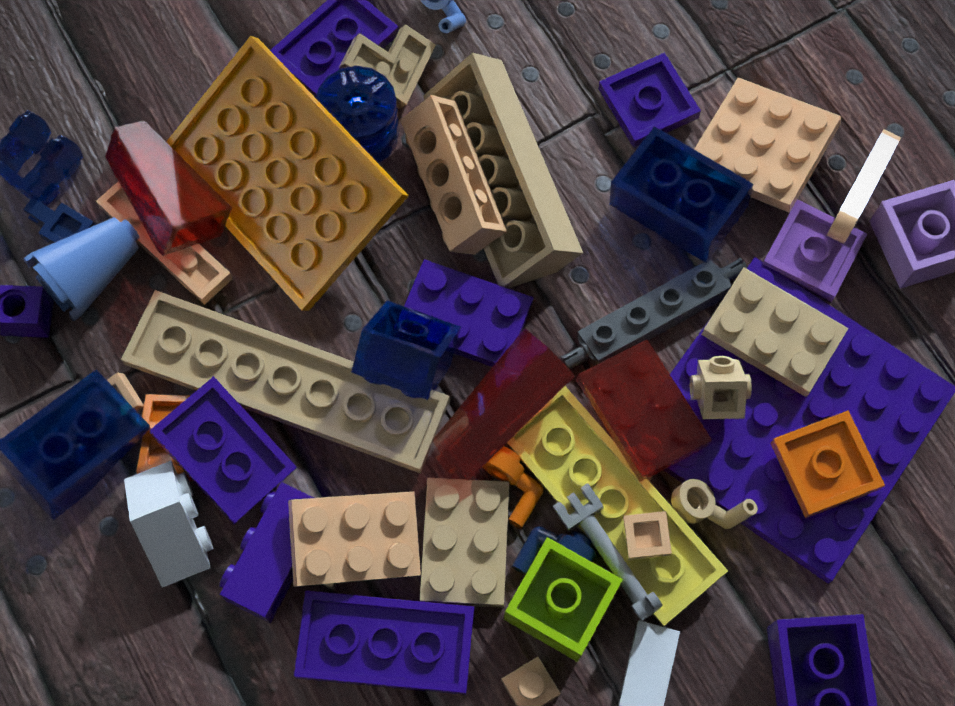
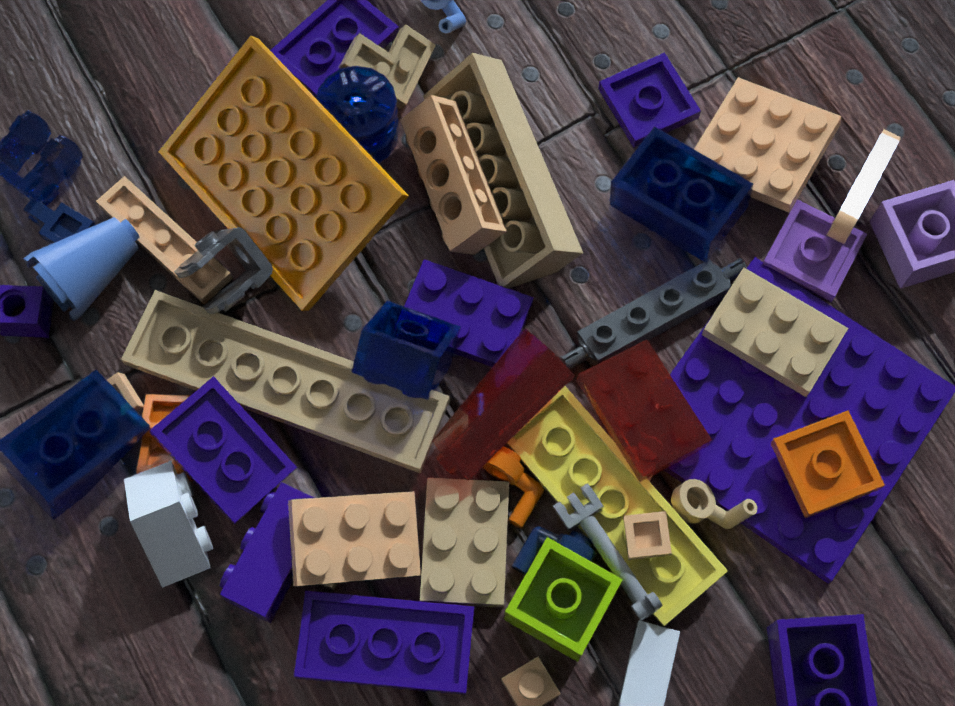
(164, 189): clear red slope -> none
(245, 250): none -> flat silver piece
(720, 388): tan brick -> none

